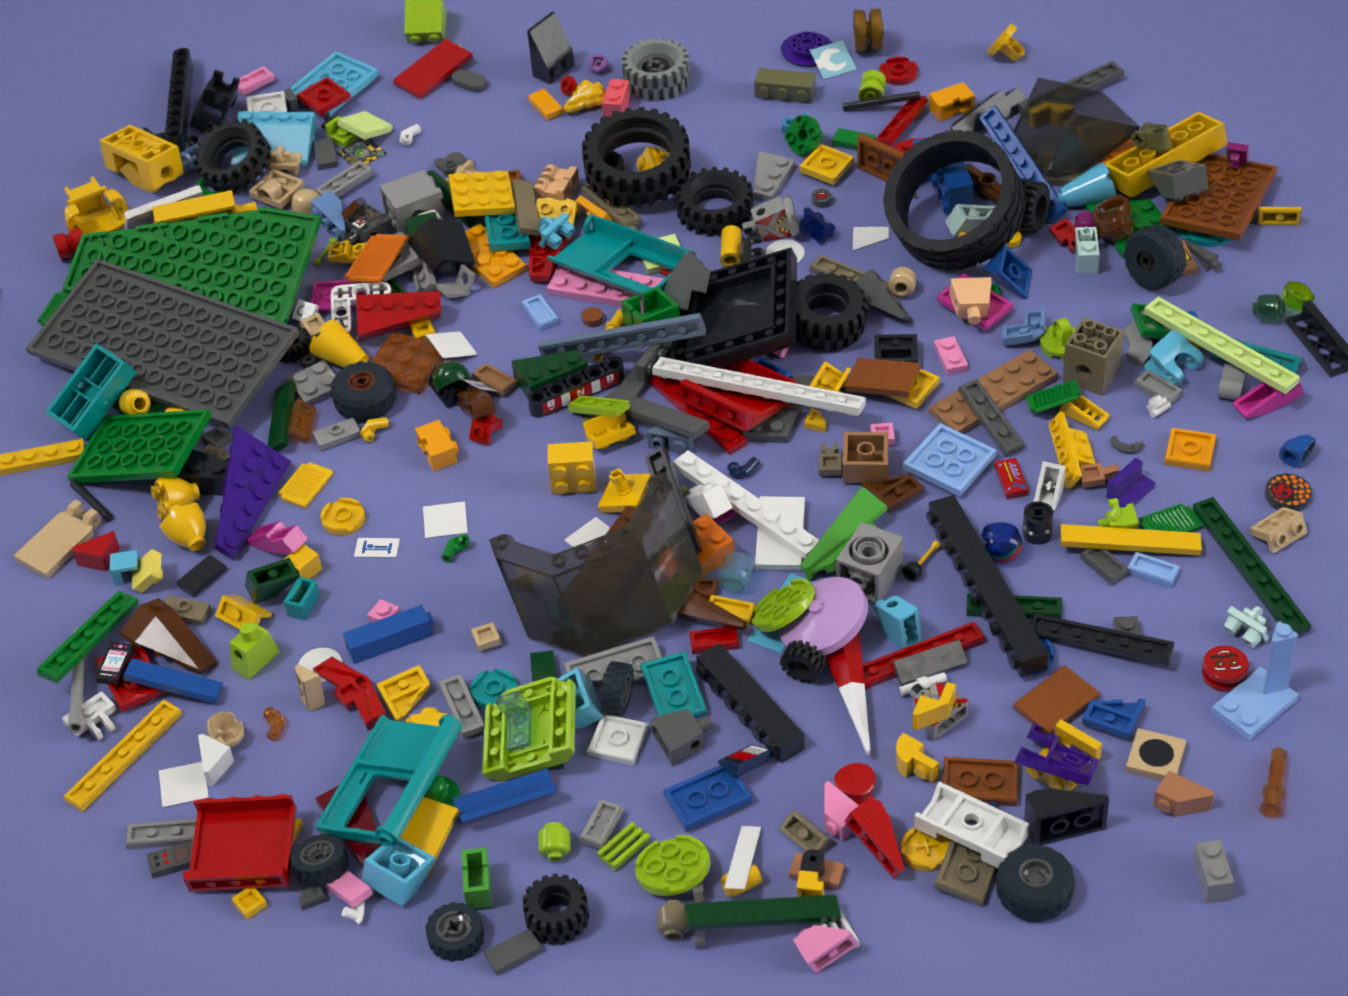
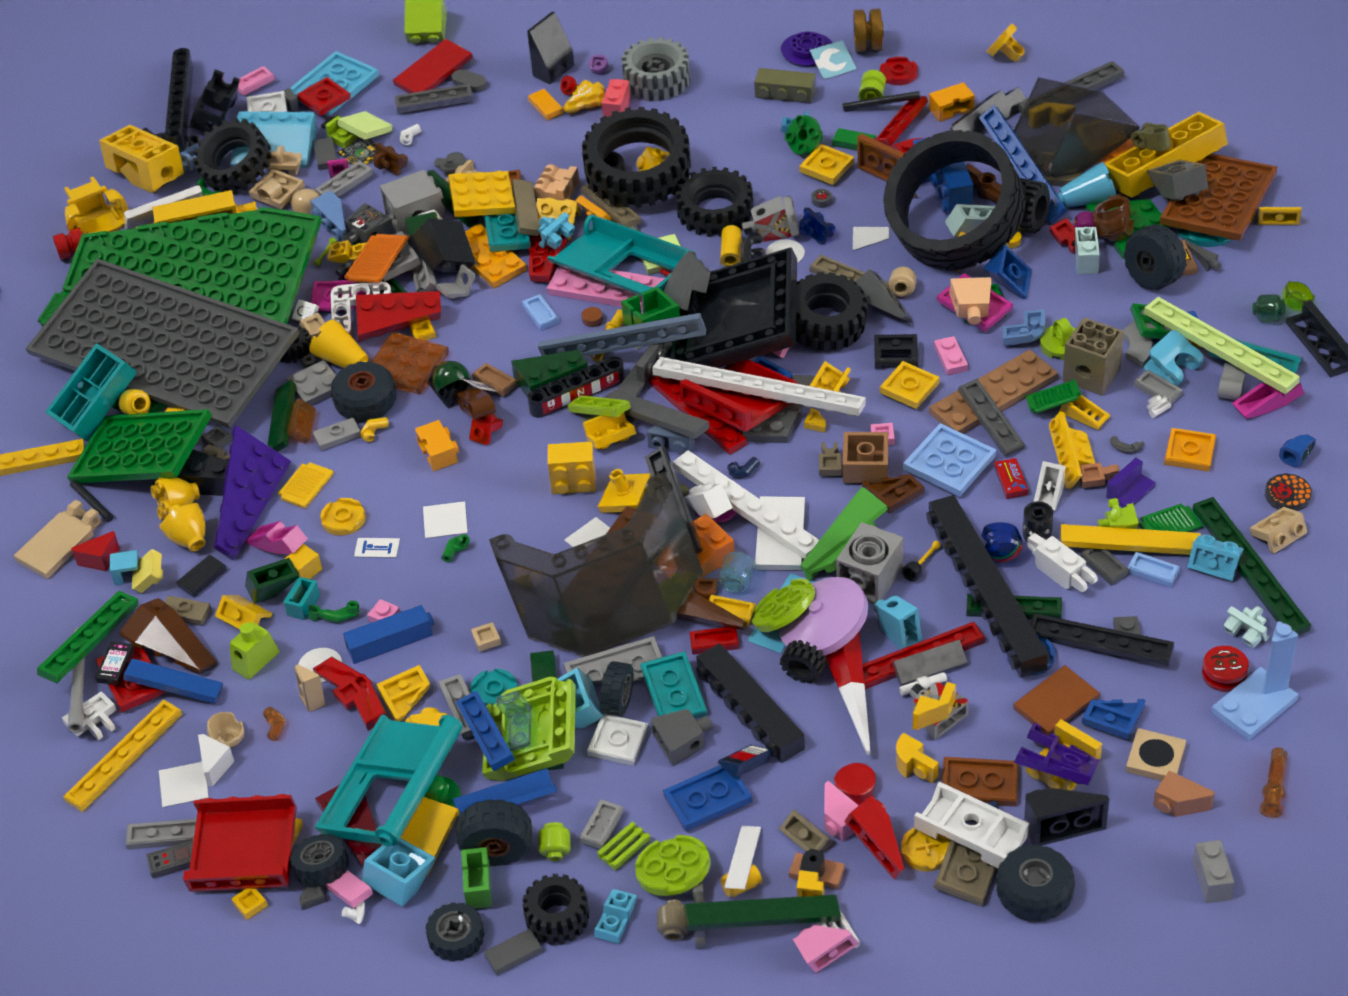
(337, 166): none -> dark pink slope
(338, 616): none -> green arm
(341, 271): none -> black piece
(353, 207): reddish brown tile -> none
(388, 158): none -> reddish brown hips
(433, 98): none -> flat silver plate
(451, 344): white sticker -> none
(485, 730): none -> blue plate
(499, 827): none -> black wheel
(615, 916): none -> medium azure slope
(771, 175): light grey wing -> none
(883, 377): dark orange tile -> none
(1060, 563): none -> white hinge
(1215, 557): none -> medium azure bracket
(1237, 154): magenta tile -> none

